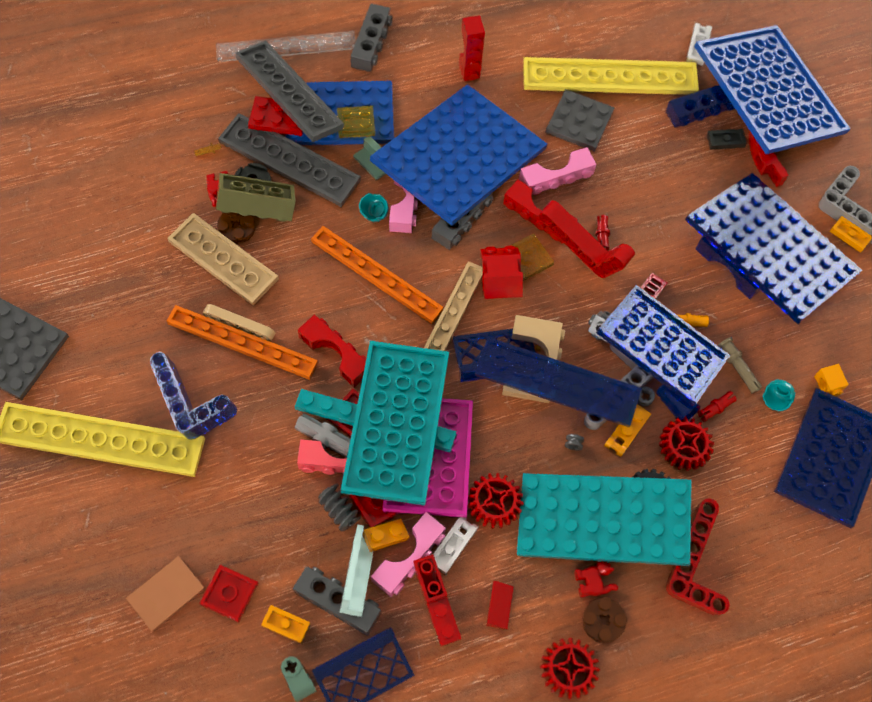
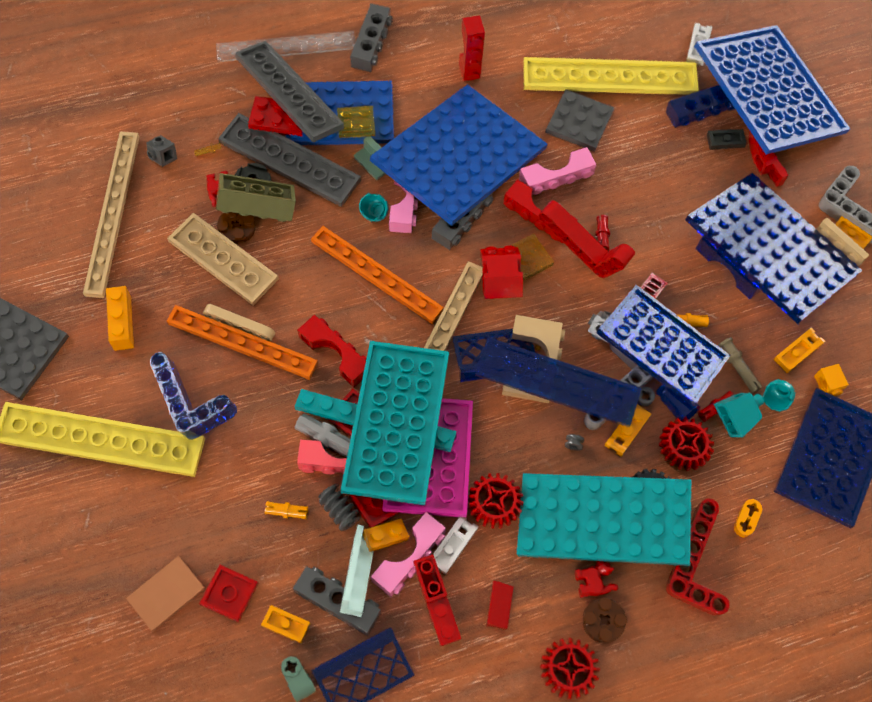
(111, 215): none -> tan plate
(119, 318): none -> light orange brick
(161, 150): none -> dark grey brick
(286, 510): none -> light orange pin
(740, 413): none -> teal torso
(752, 519): none -> light orange beam
(799, 350): none -> light orange plate
(842, 241): none -> tan plate

